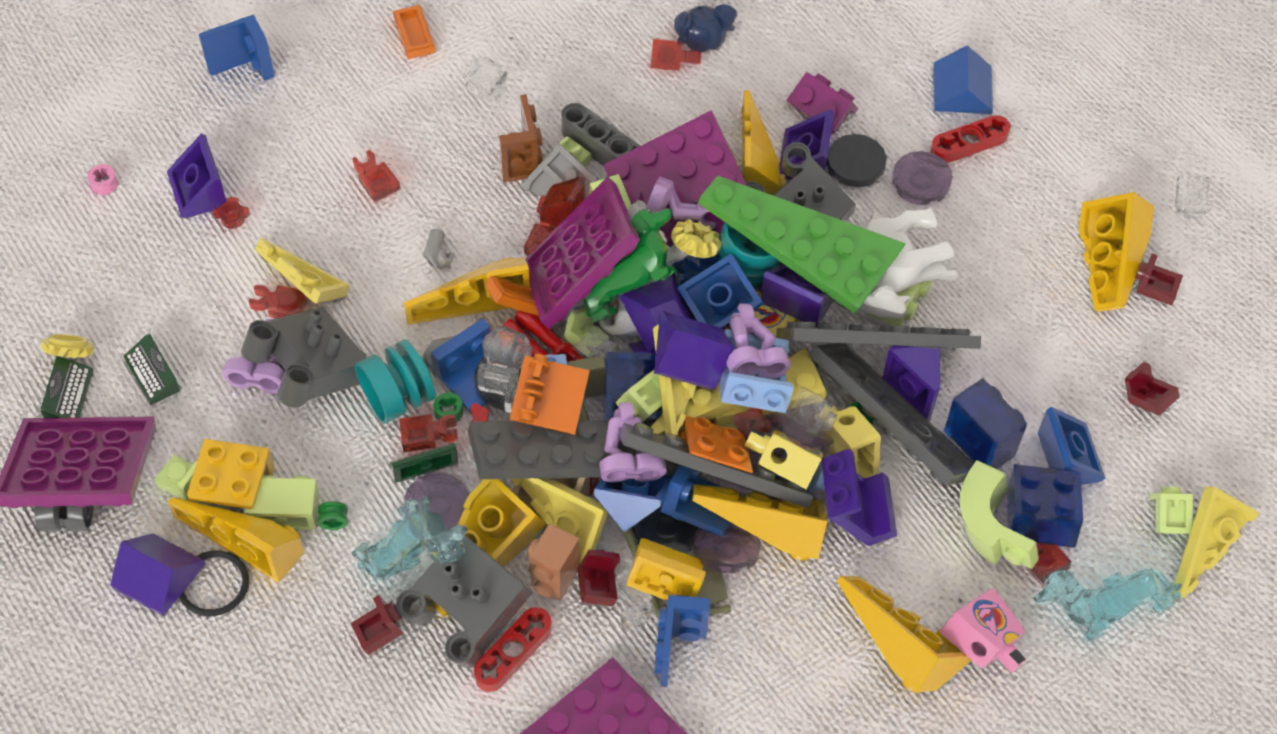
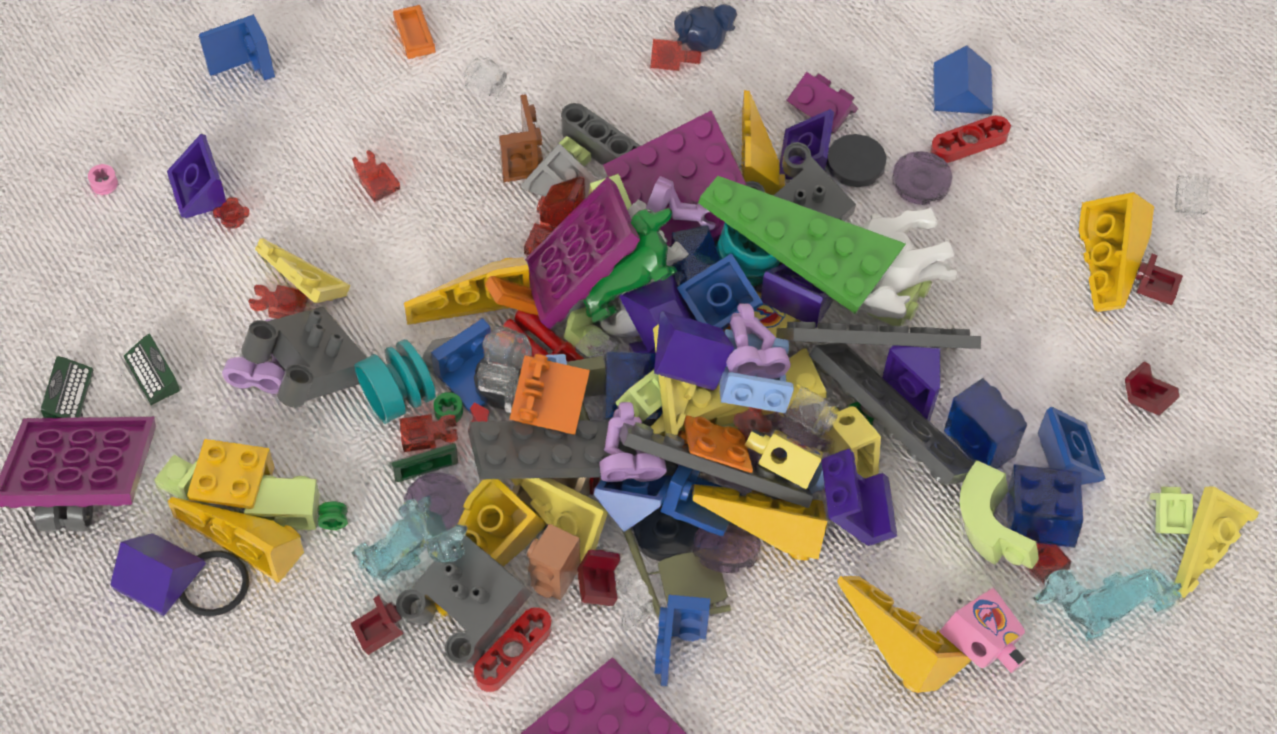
(67, 346): light yellow gear -> none
(435, 252): light grey arm -> none
(665, 571): yellow bracket -> none
(696, 239): light yellow gear -> none

